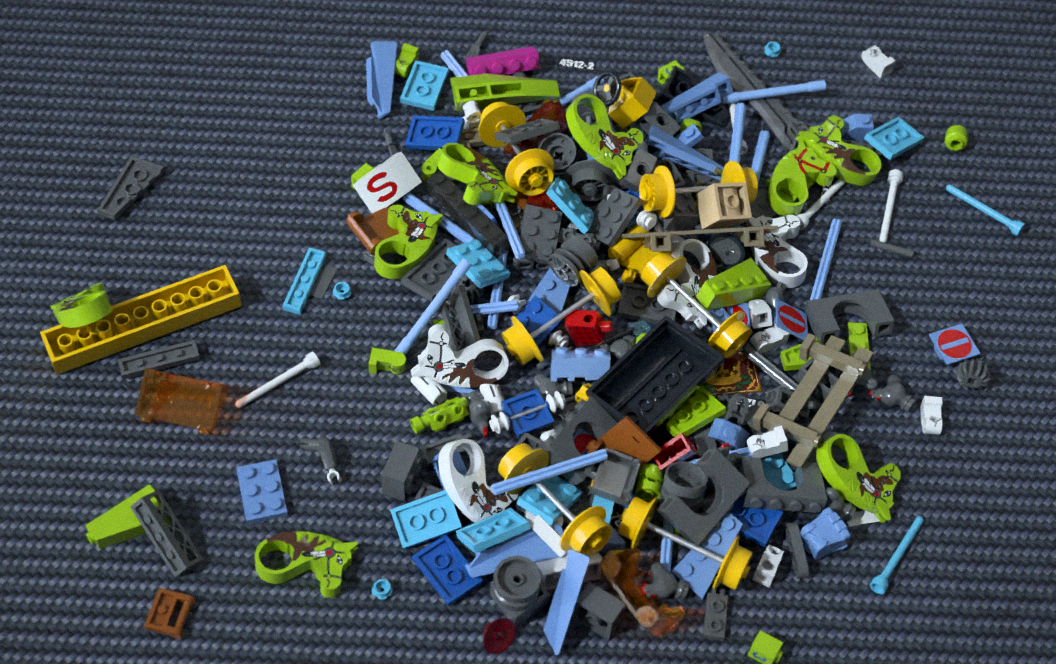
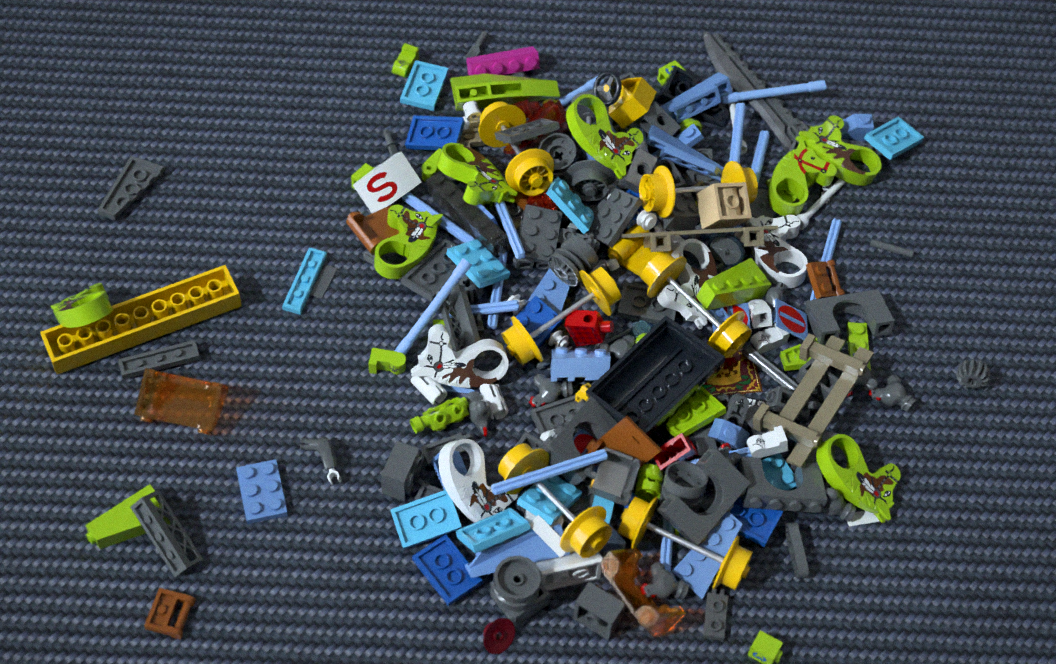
(308, 551): lime animal -> none
(310, 361): white piece -> none
(342, 286): medium azure plate -> none
(381, 75): medium blue wedge -> none
(386, 585): medium azure plate -> none
(453, 64): light blue axle -> none
(527, 412): blue plate -> none
(528, 108): none -> clear red hinge
(565, 598): medium blue wedge -> none
(576, 64): black sticker -> none
(616, 520): black sticker -> none
(628, 275): yellow plate -> none
(768, 565): white leg -> none
(772, 49): medium azure plate -> none
(820, 280): none -> dark orange plate
(825, 534): medium blue piece -> none
(878, 61): white leg -> none
(880, 583): medium azure piece -> none
(895, 178): white piece -> none
(931, 415): white leg -> none
(954, 344): piece -> none
(956, 138): lime head -> none
(1015, 226): medium azure piece -> none

